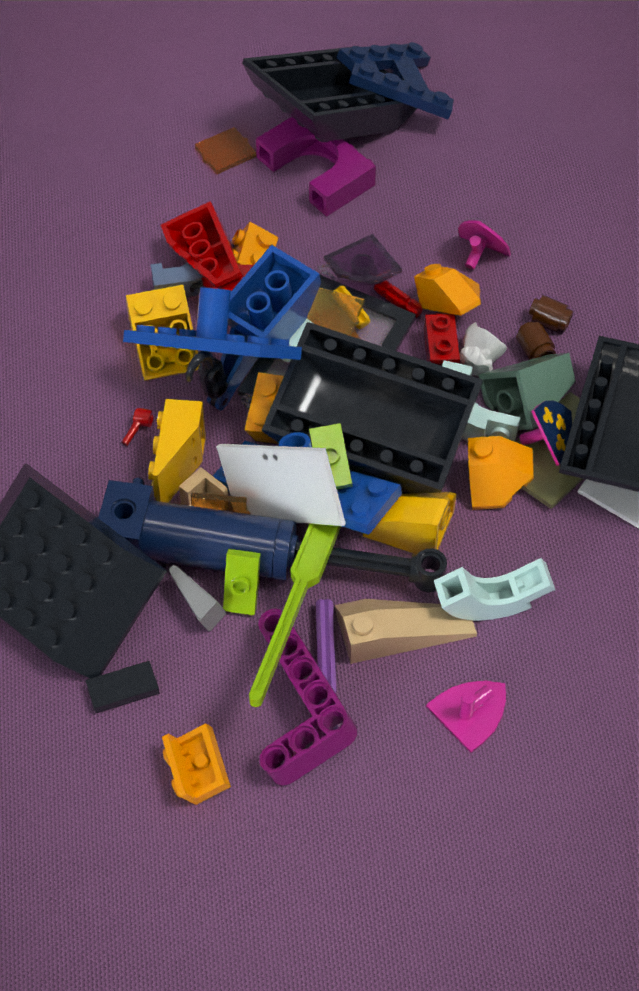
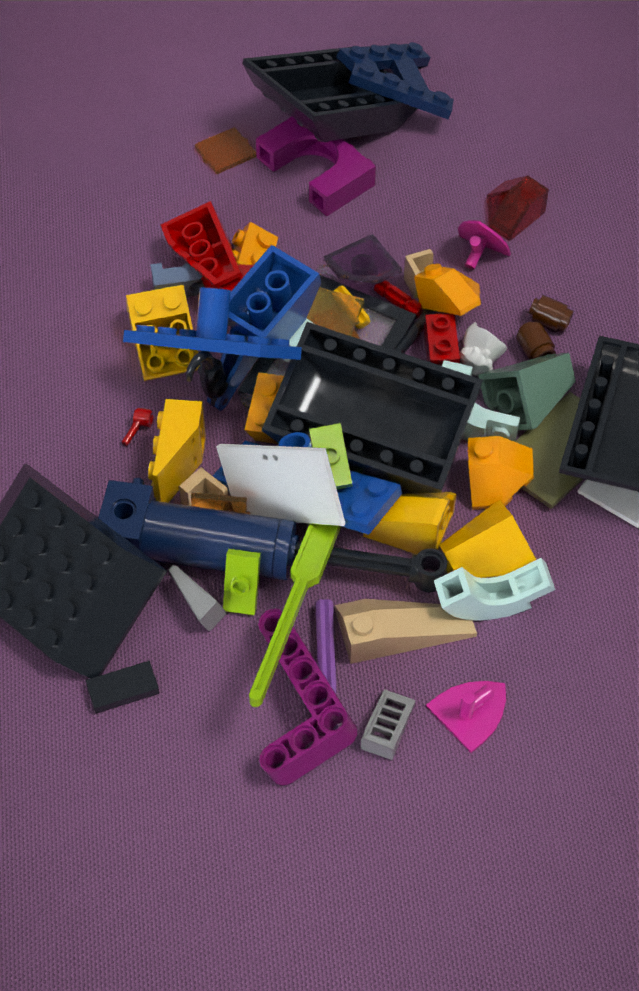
(195, 764): light orange bracket -> none
(379, 745): none -> light grey slope
(413, 332): none -> black bar
(414, 265): none -> tan panel
(488, 545): none -> yellow slope
(516, 205): none -> clear red slope
(554, 427): shield -> none

